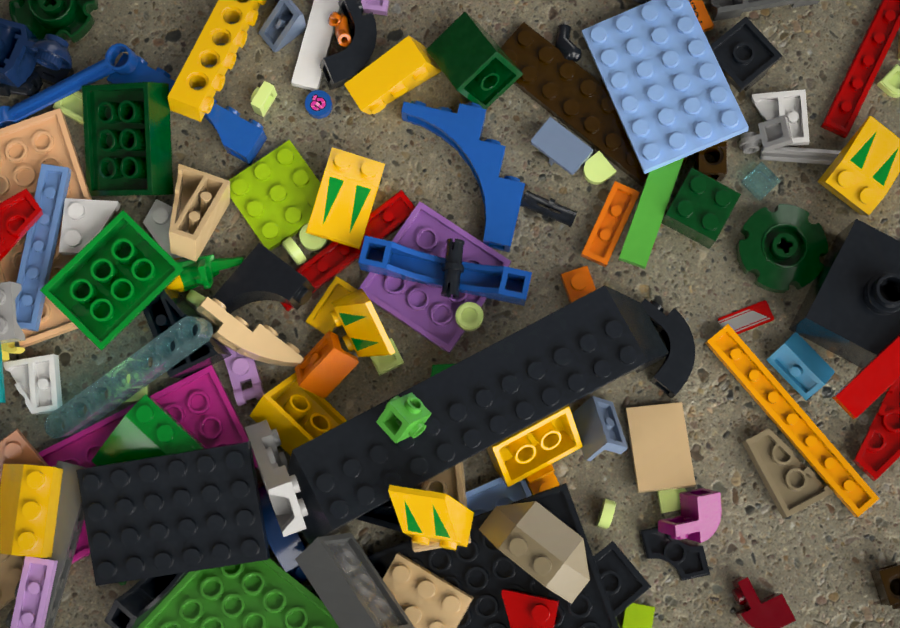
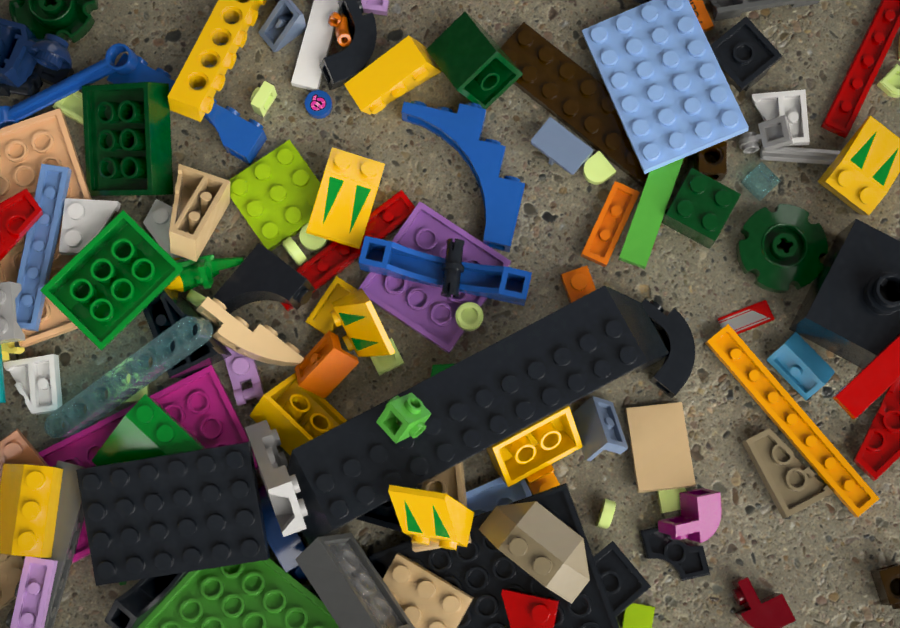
(531, 200): black pin -> none
(566, 47): black arm -> none

